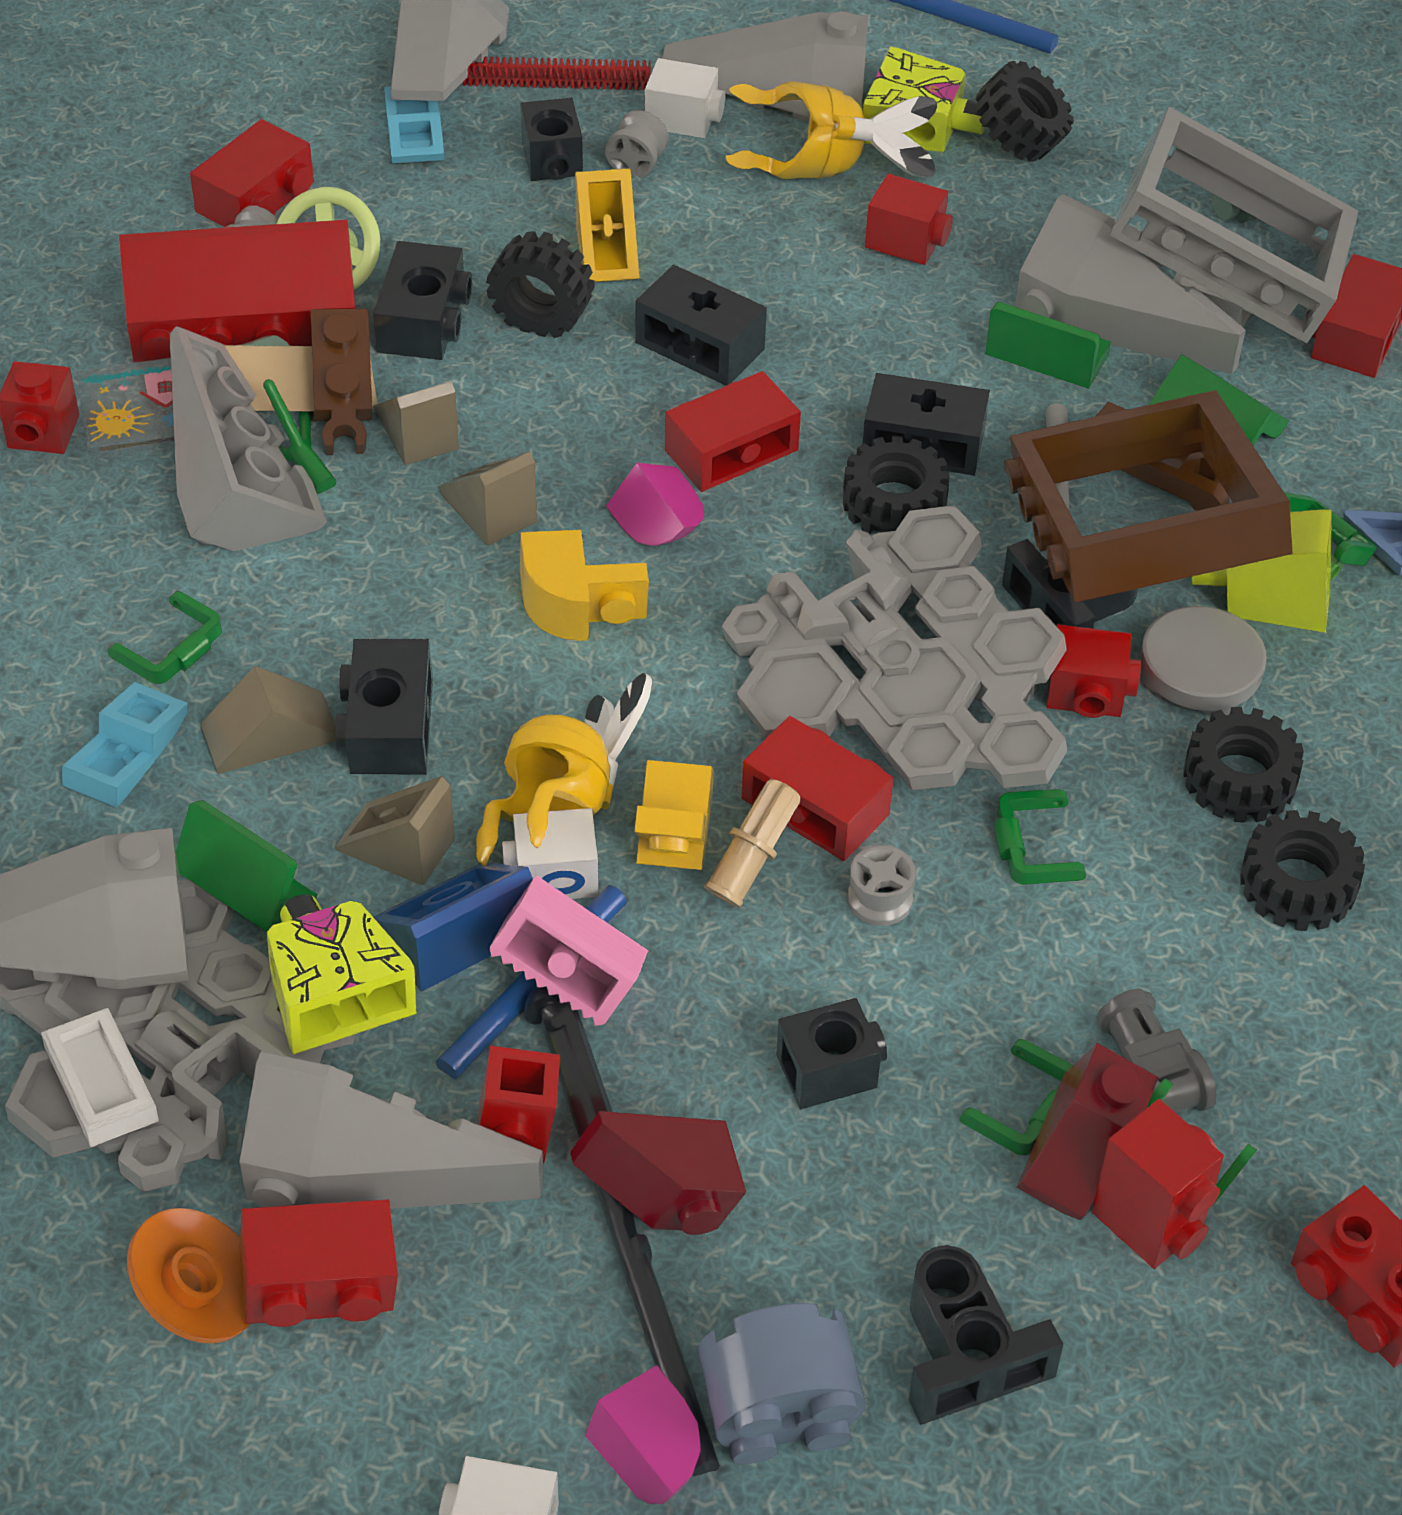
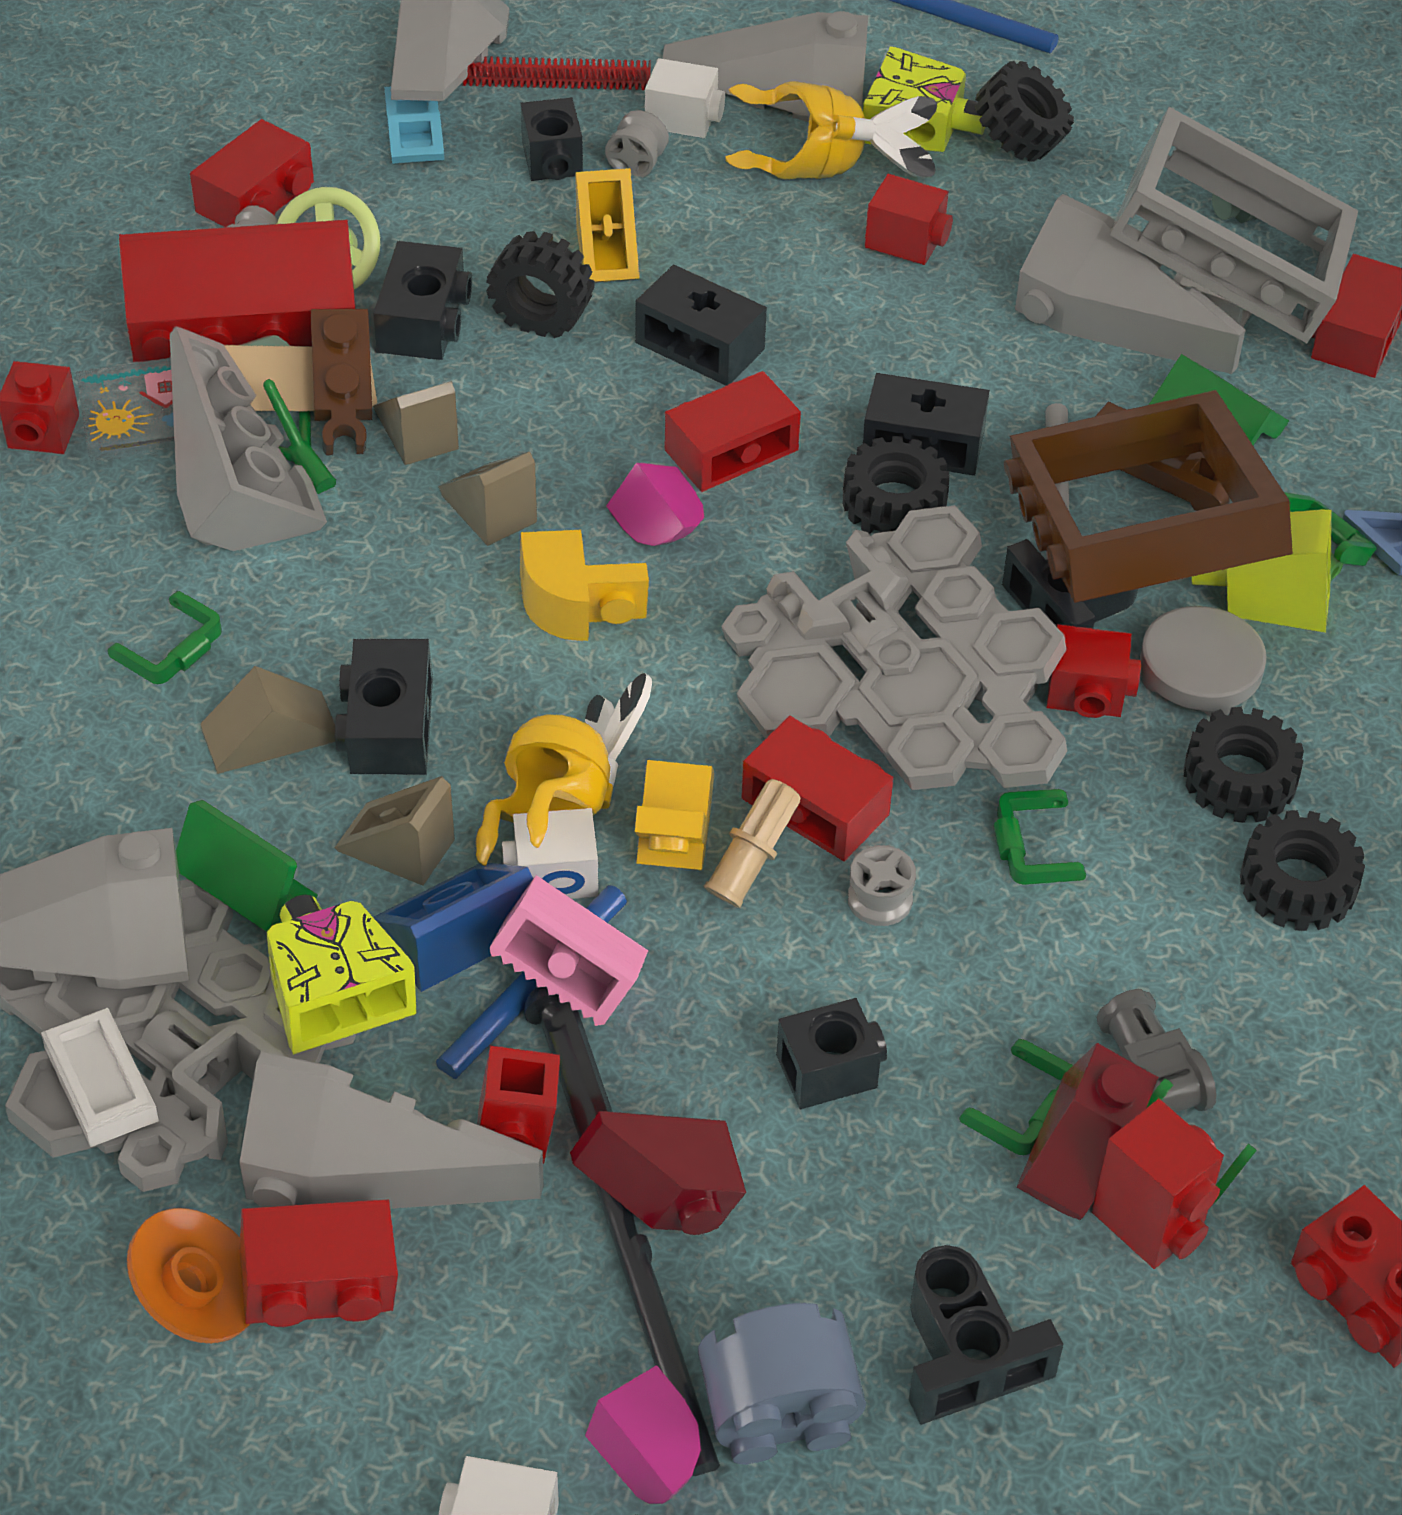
(129, 741): medium azure slope -> none
(1045, 345): green panel -> none

